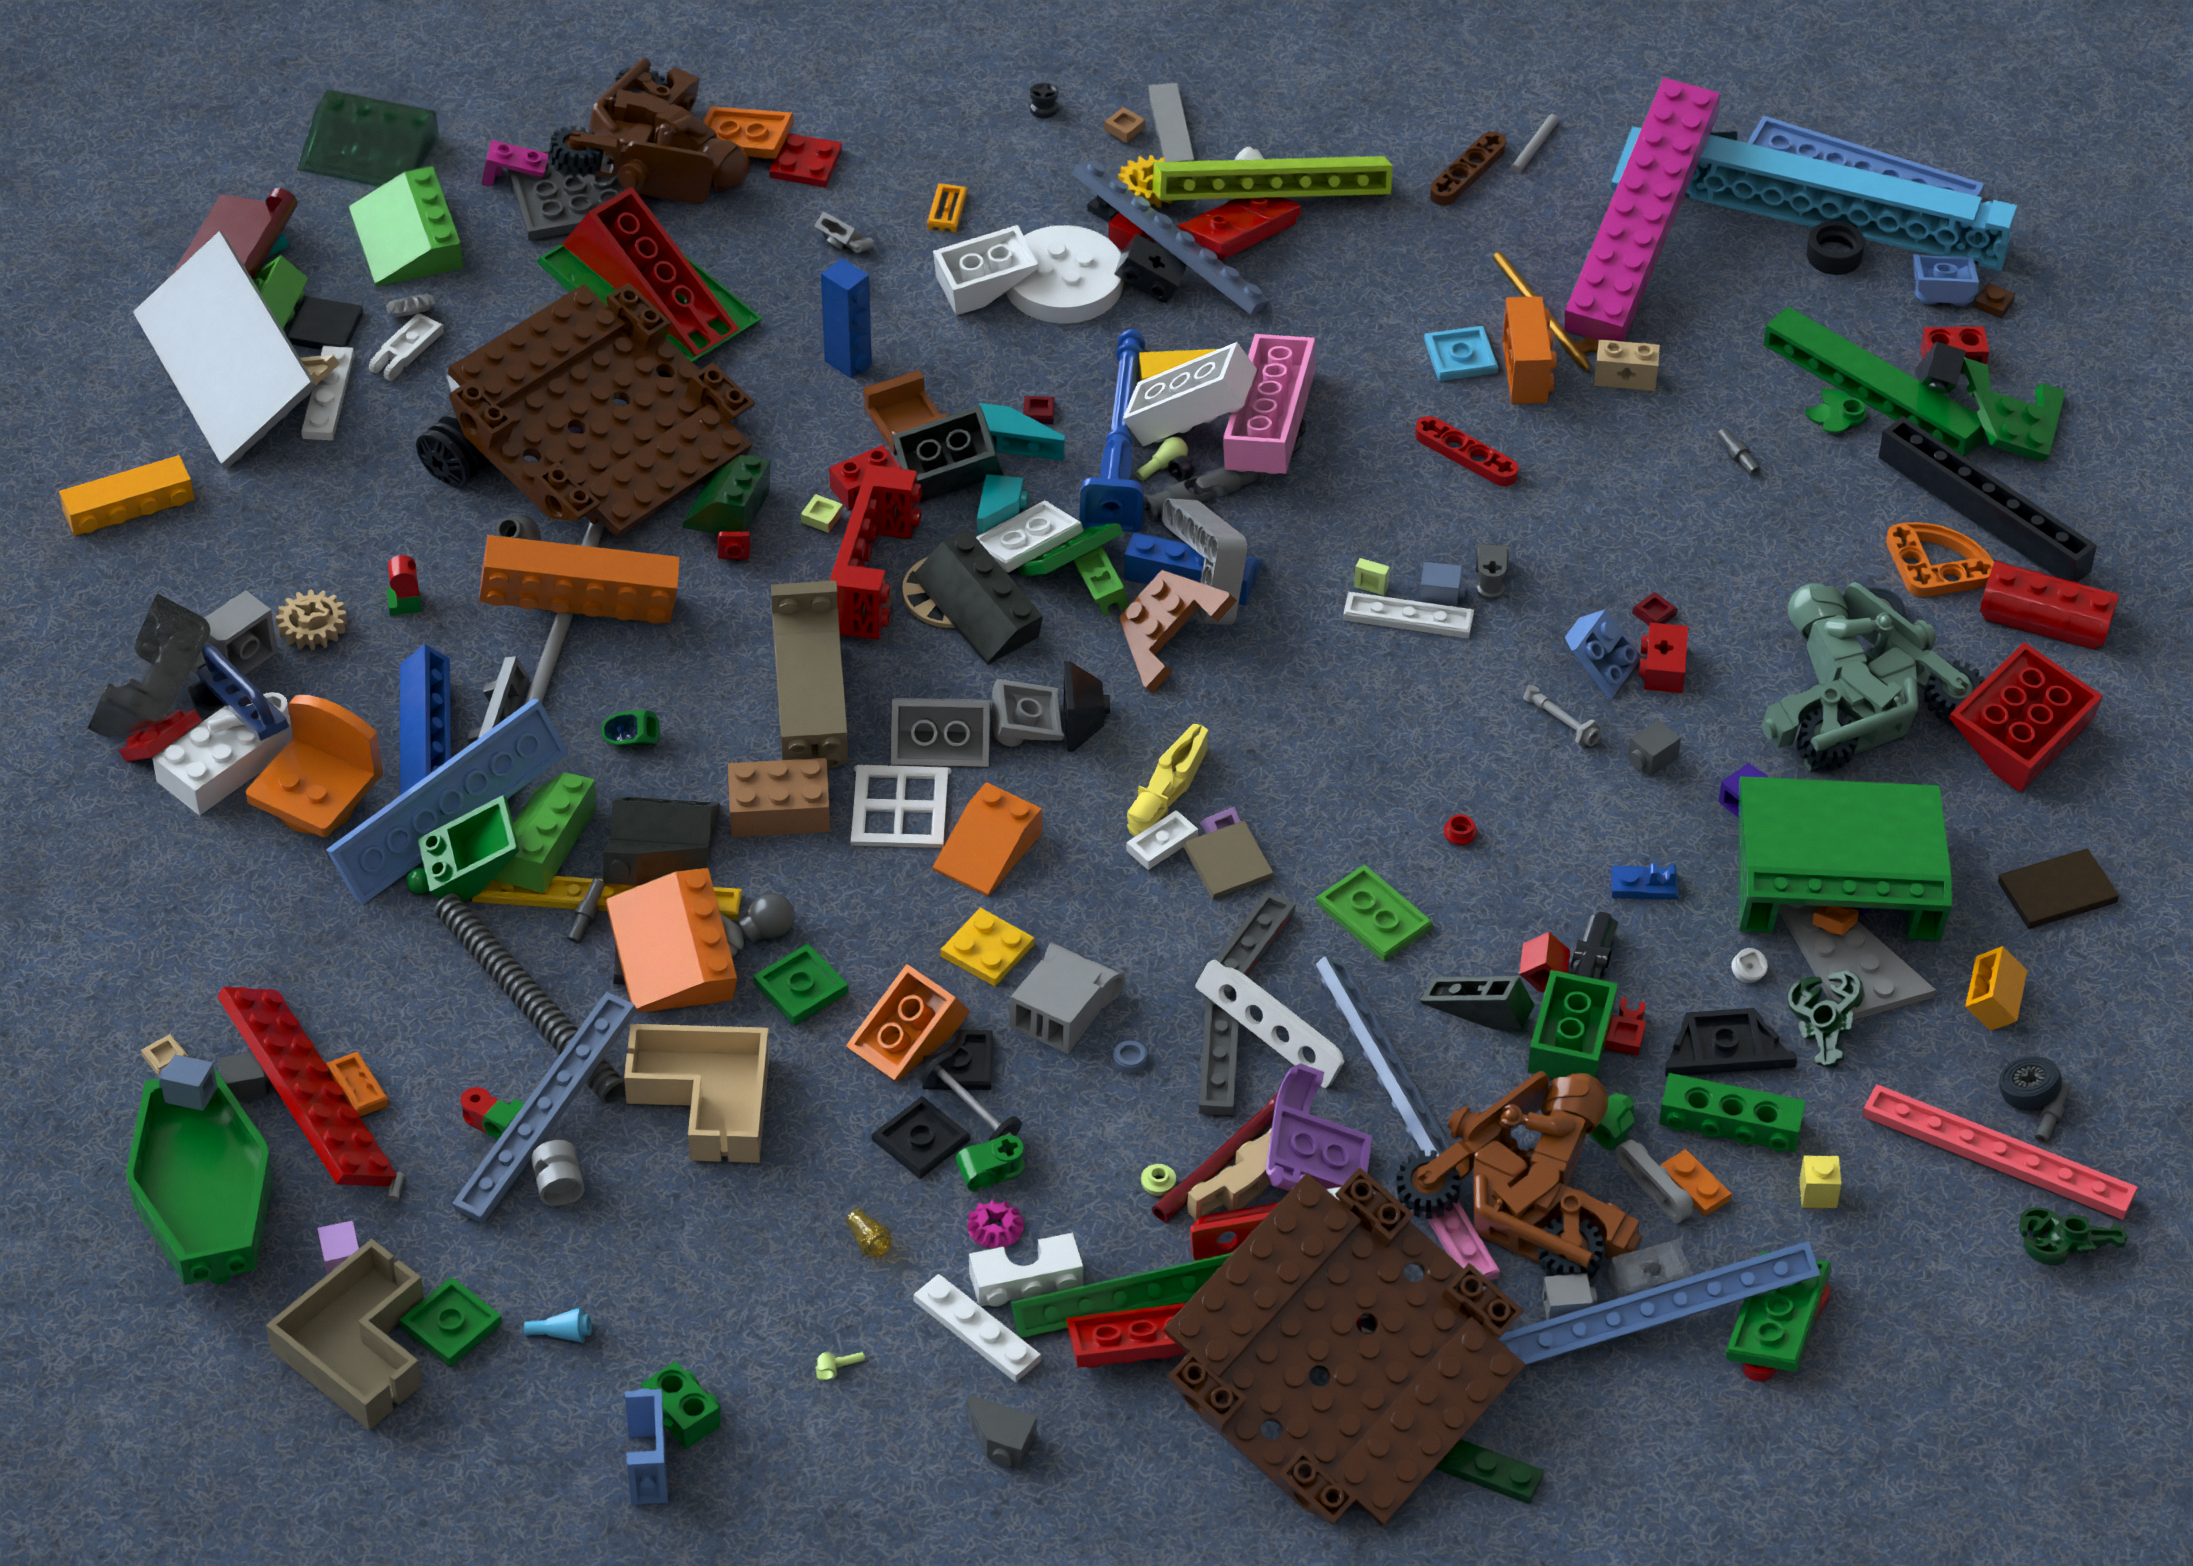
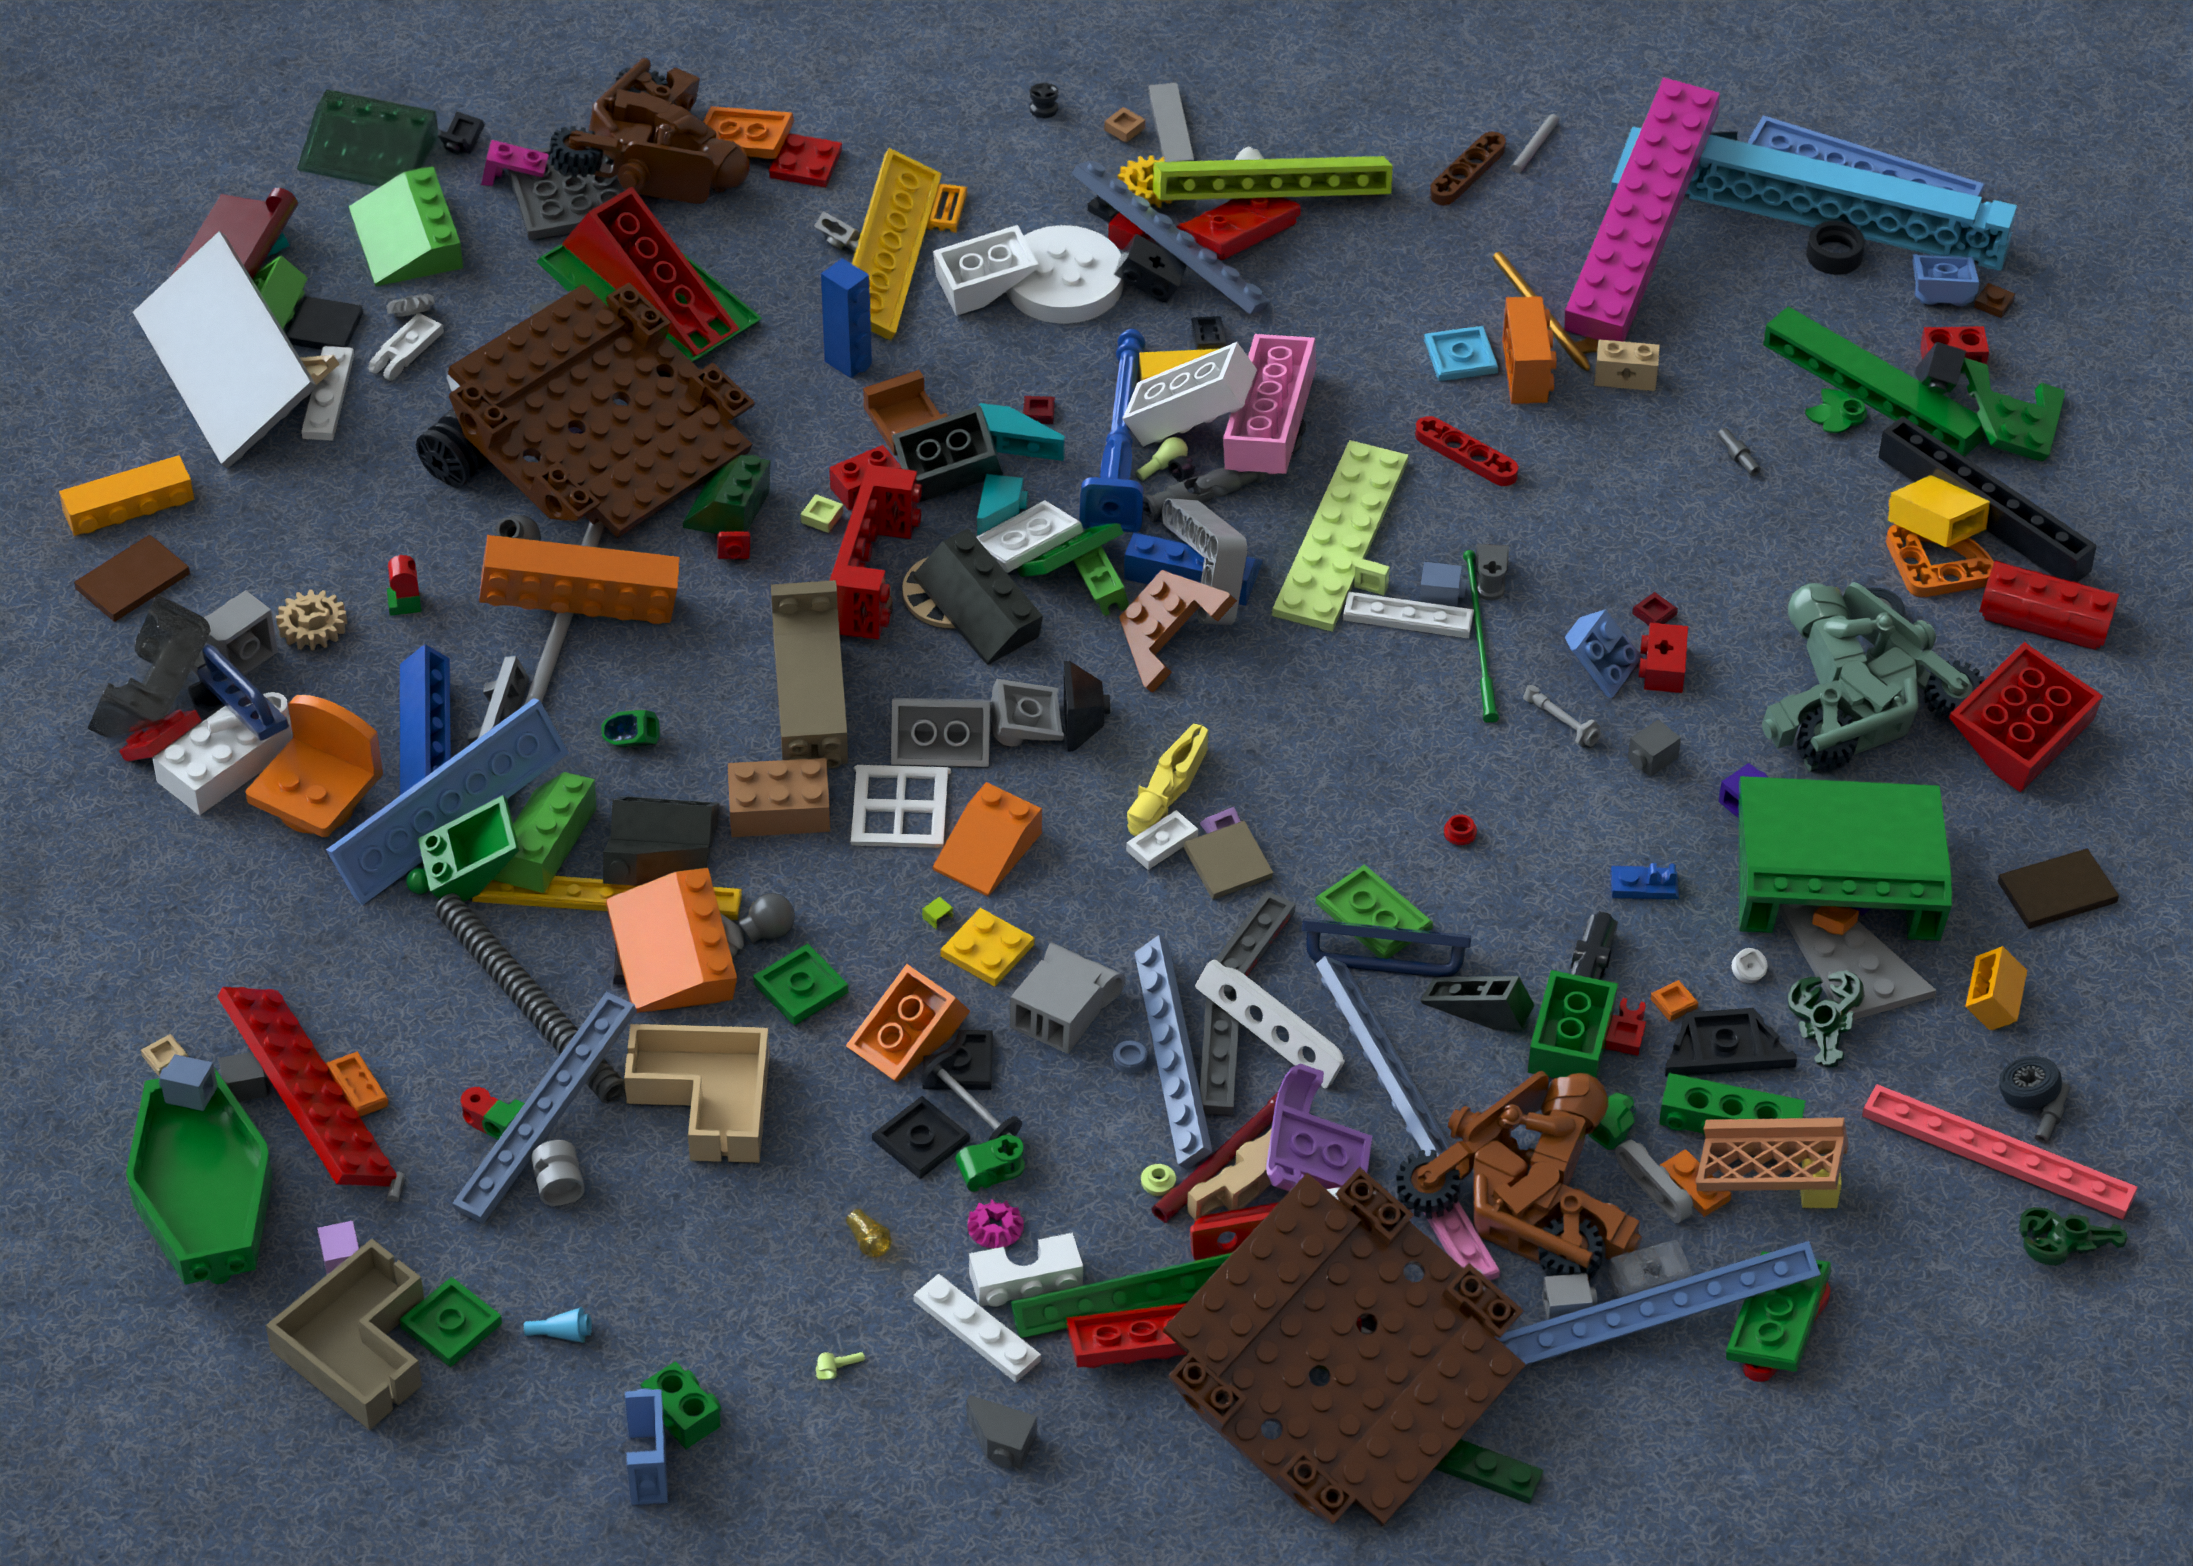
(132, 578): none -> reddish brown tile
(462, 133): none -> black bracket
(586, 910): dark grey bar -> none
(894, 235): none -> yellow plate
(936, 910): none -> lime piece
(1173, 1052): none -> sand blue plate
(1208, 333): none -> black plate
(1340, 535): none -> yellowish green plate
(1457, 941): none -> dark blue piece
(1486, 684): none -> green piece
(1541, 957): red brick -> none
(1674, 1000): none -> orange tile
(1771, 1140): none -> nougat fence
(1938, 511): none -> yellow brick

